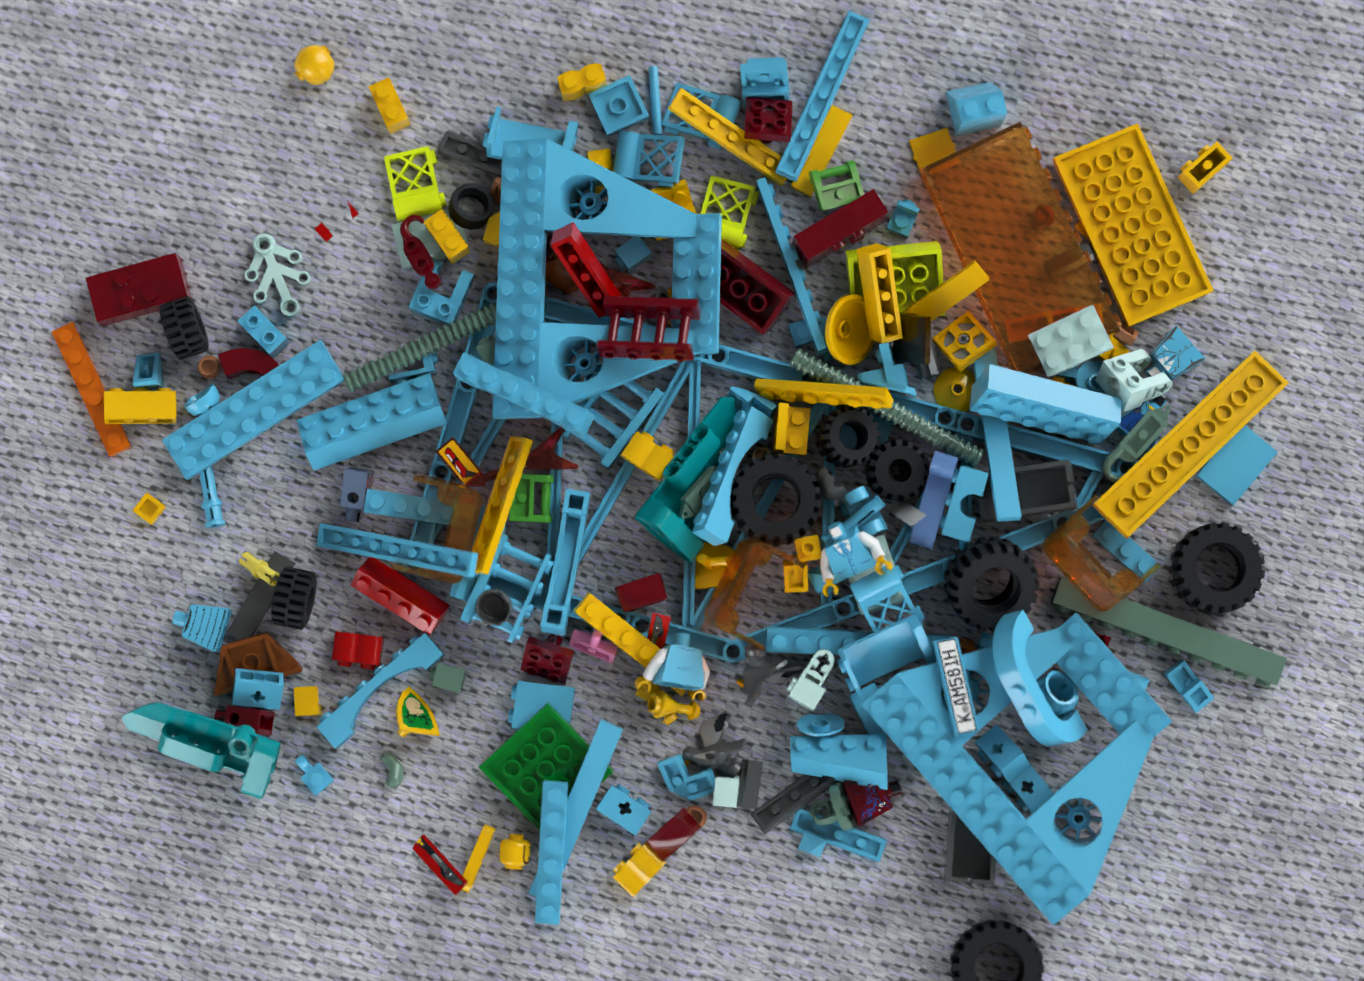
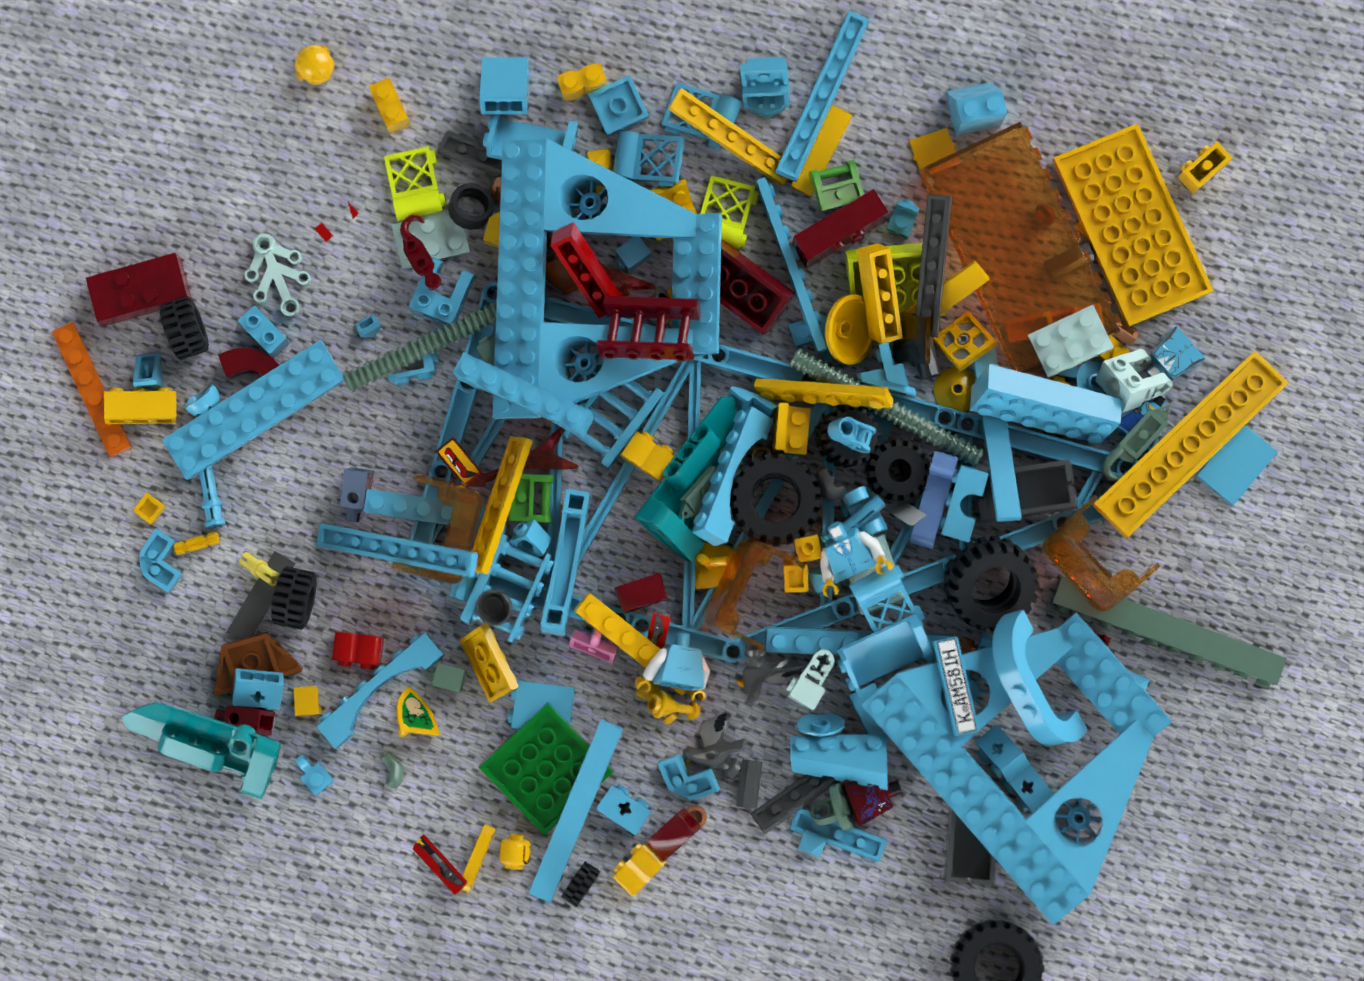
(153, 564): none -> medium azure plate
(196, 543): none -> yellow axle
(204, 625): medium azure torso -> none
(209, 367): nougat plate -> none
(368, 327): none -> medium azure slope
(371, 421): medium azure brick -> none
(400, 595): red brick -> none
(447, 236): yellow brick -> none
(488, 663): none -> yellow plate
(504, 85): none -> medium azure brick
(530, 538): none -> medium azure brick
(547, 659): dark red plate -> none
(551, 852): medium azure plate -> none
(580, 884): none -> black tyre
(655, 100): medium azure bar -> none
(726, 791): light aqua panel -> none
(768, 124): dark red plate -> none
(855, 435): none -> medium azure piece
(933, 259): none -> dark grey tile
(1059, 692): medium azure helmet -> none
(1123, 549): medium azure plate -> none
(1188, 685): medium azure slope -> none
(1246, 557): black tyre -> none

